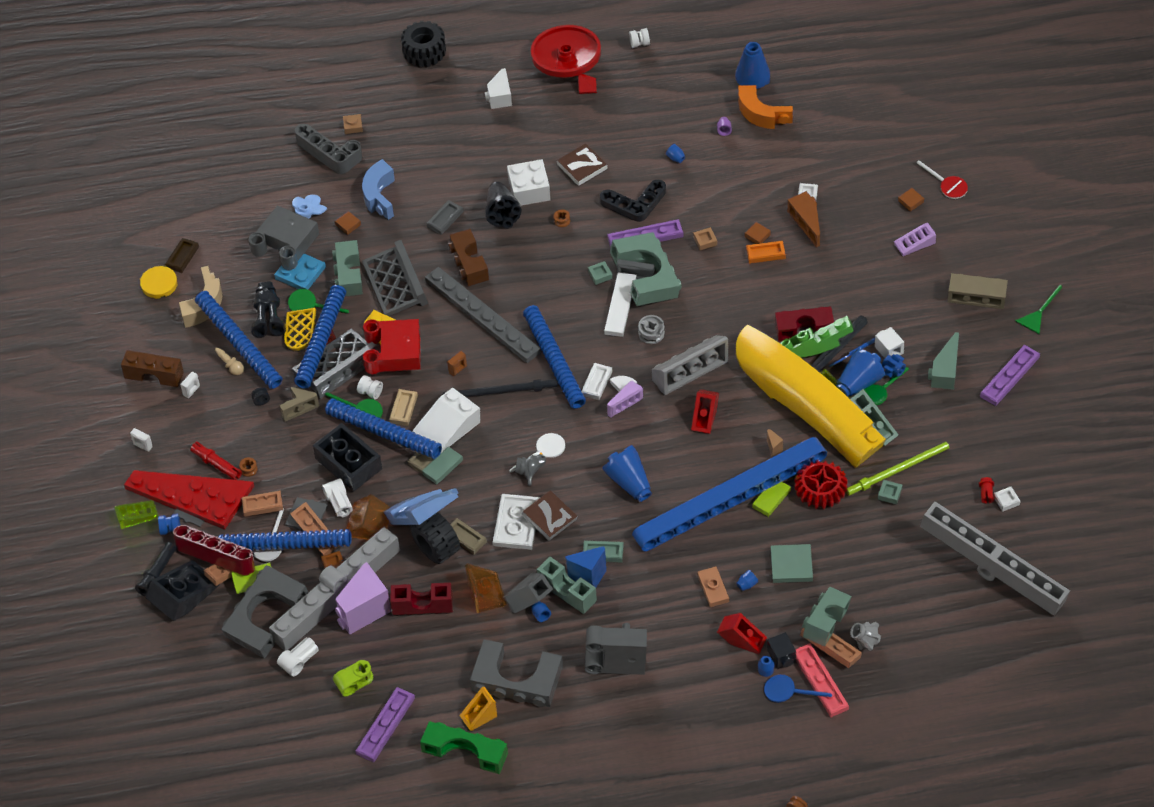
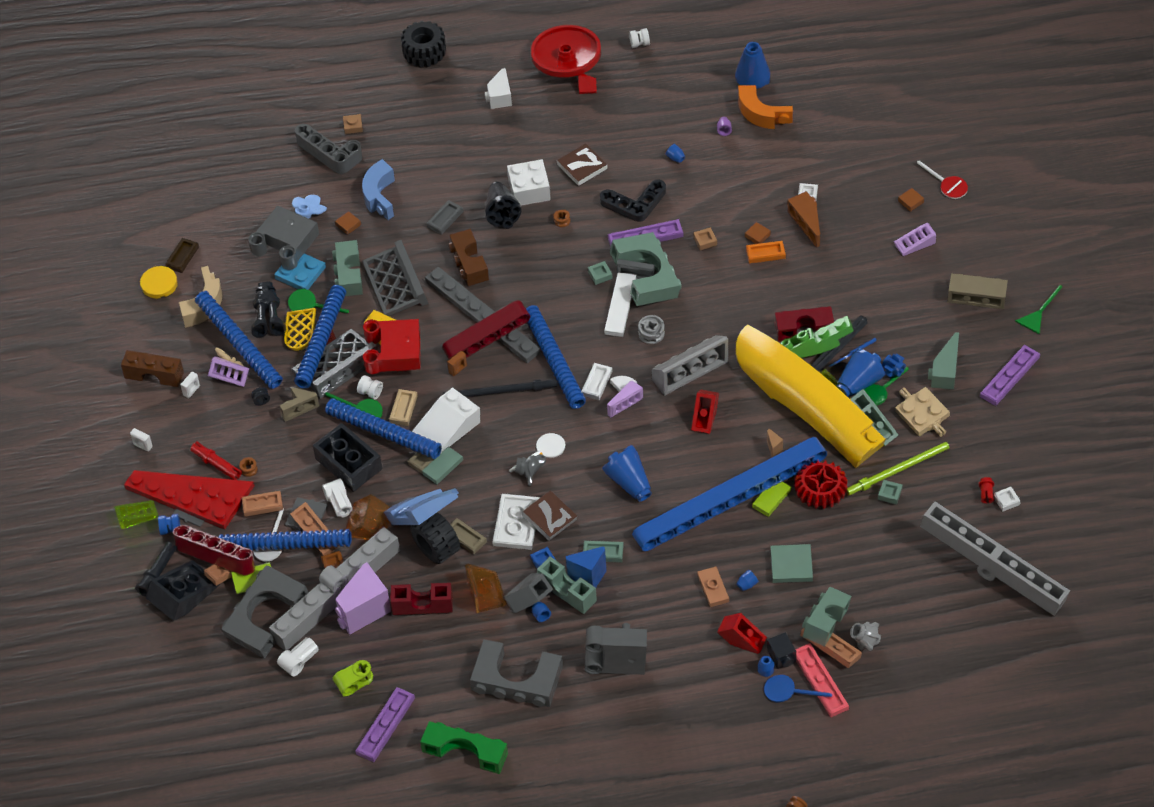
(213, 371): none -> lavender slope
(479, 710): light orange slope -> none
(487, 330): none -> dark red beam
(541, 556): none -> blue tile
(889, 343): white brick -> none
(922, 411): none -> tan plate

